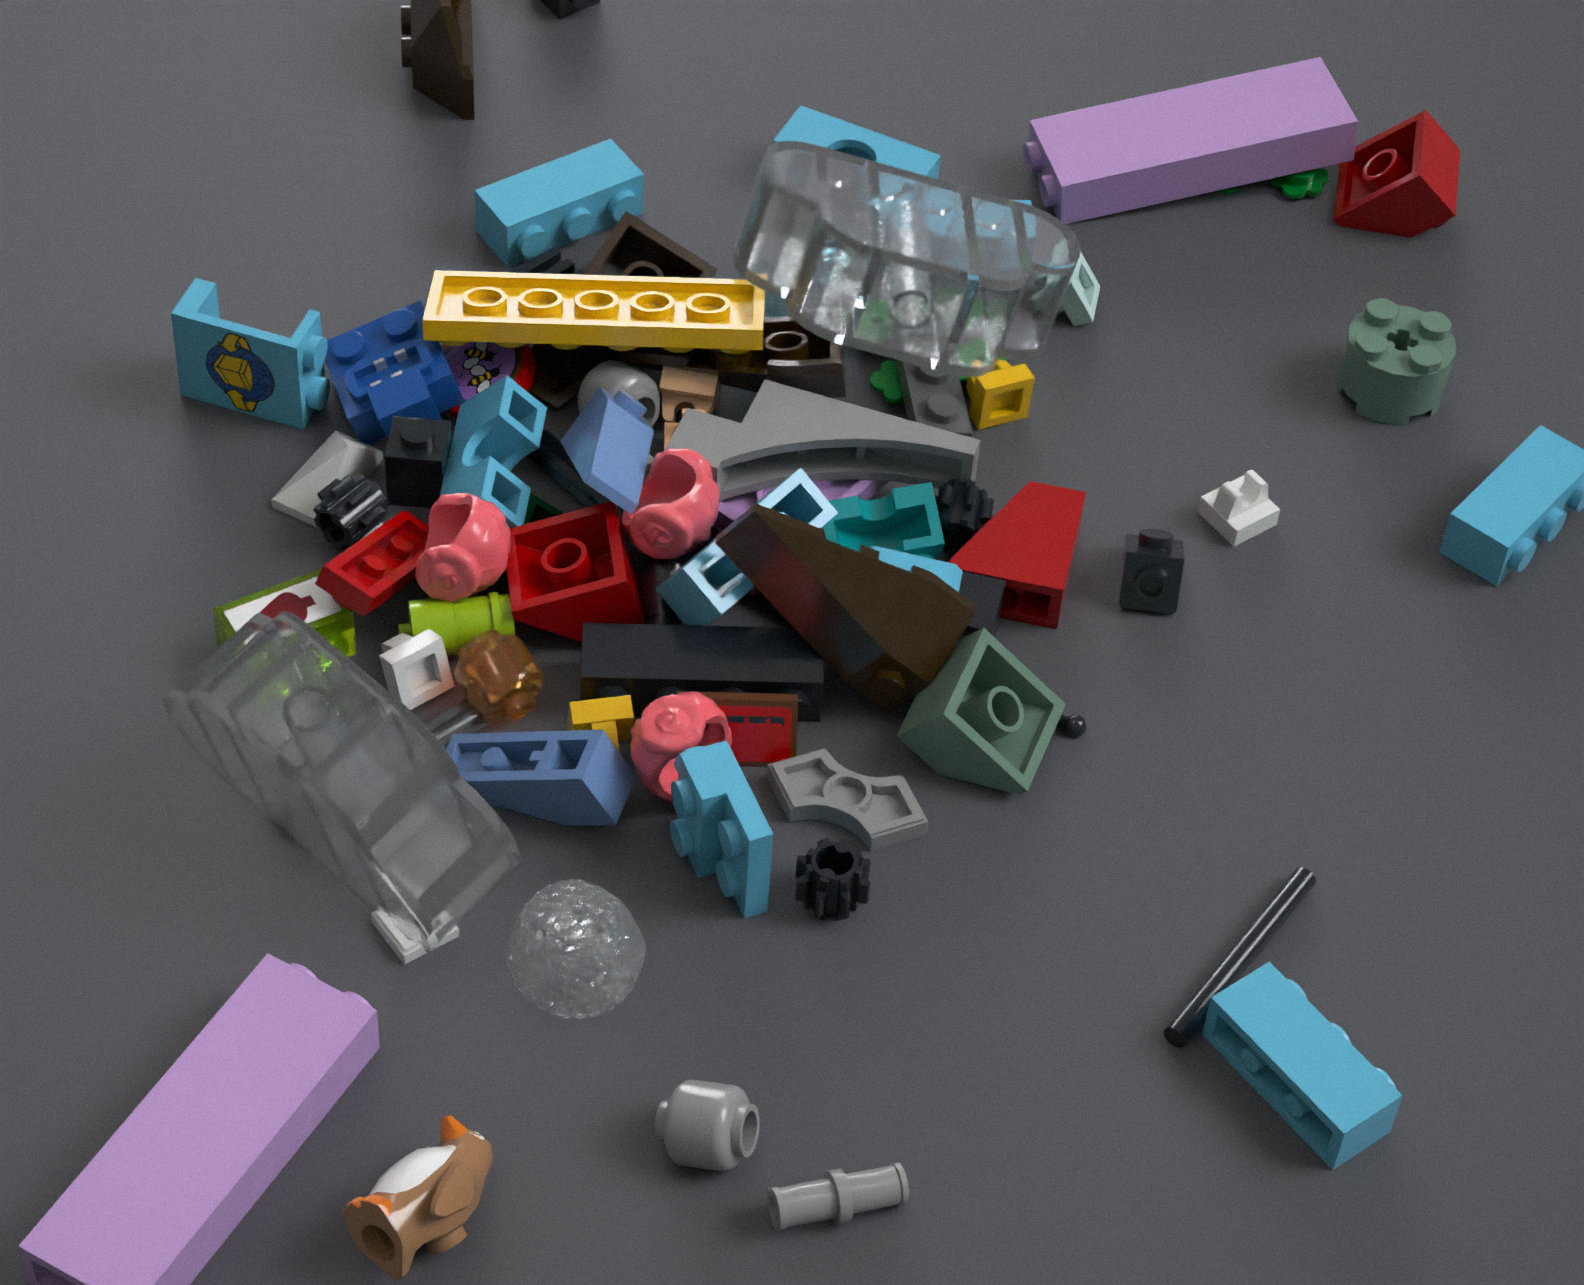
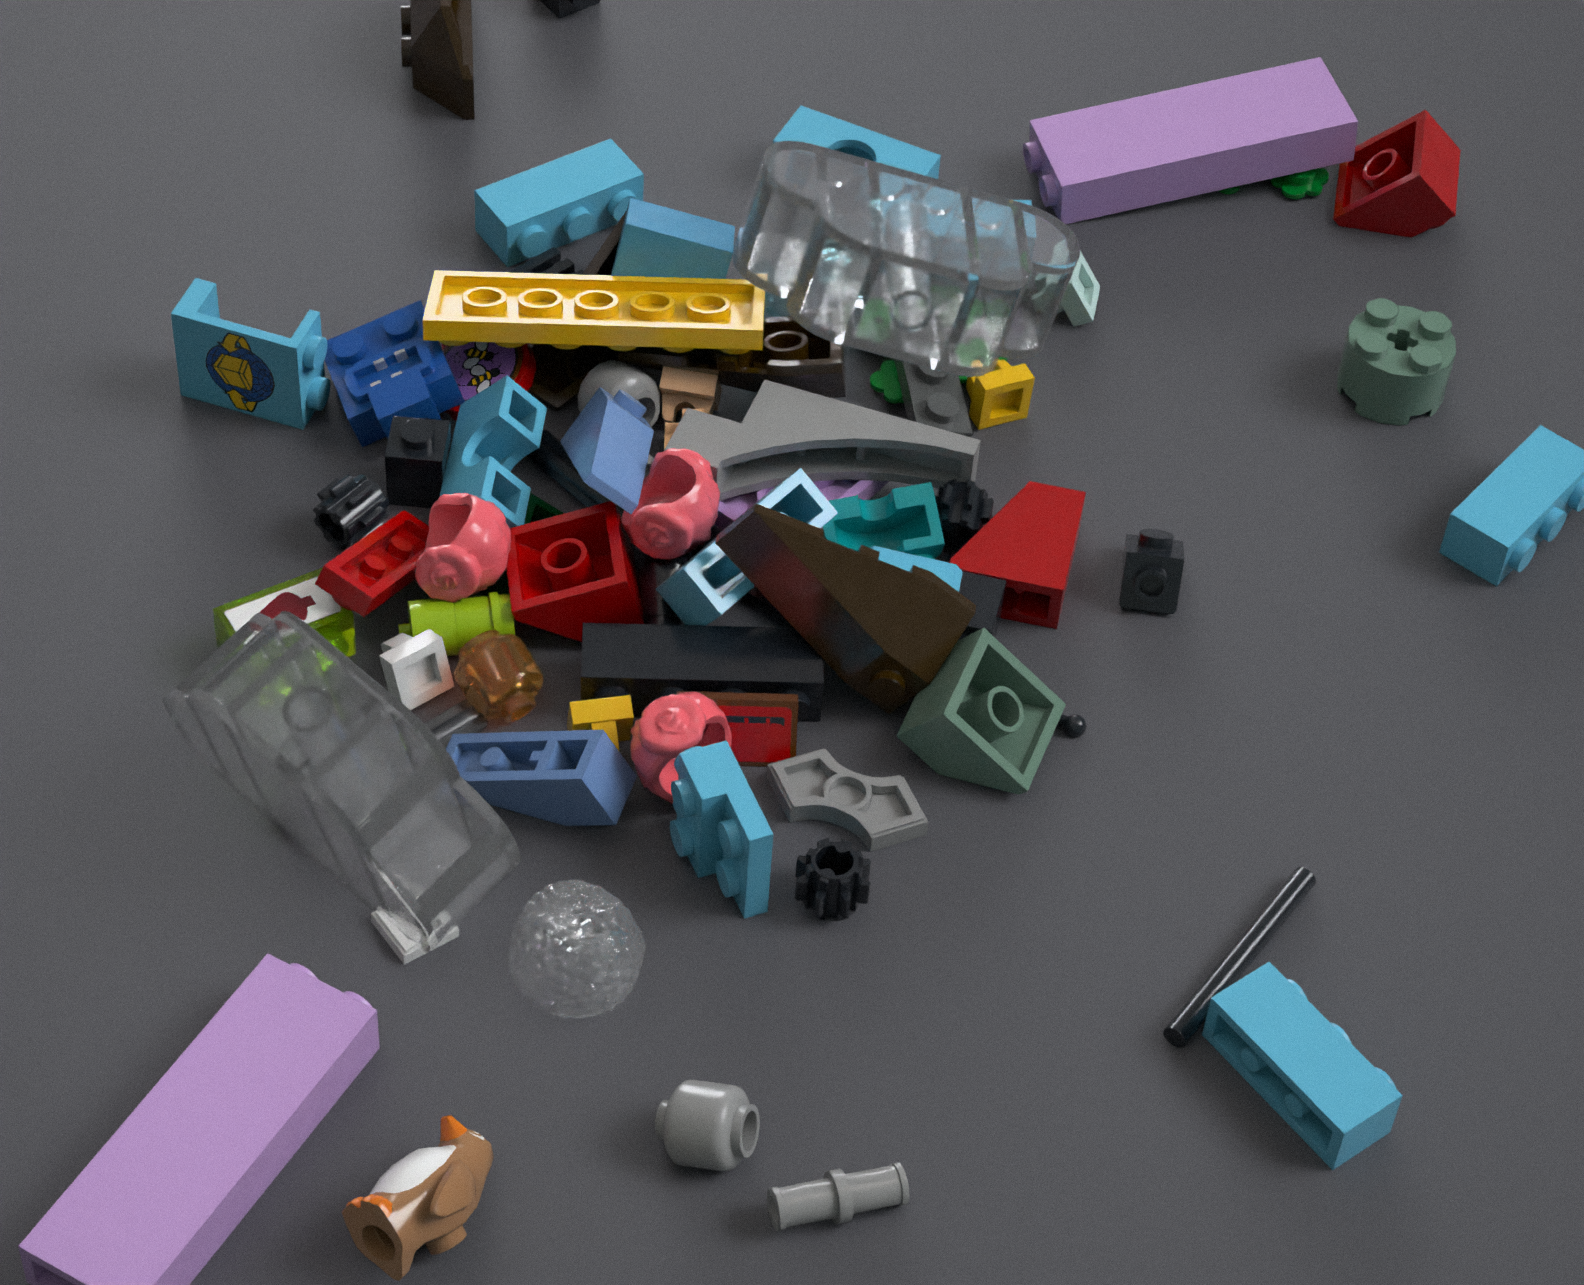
(333, 460): white slope -> none
(672, 244): none -> dark azure slope
(1240, 508): white tile -> none

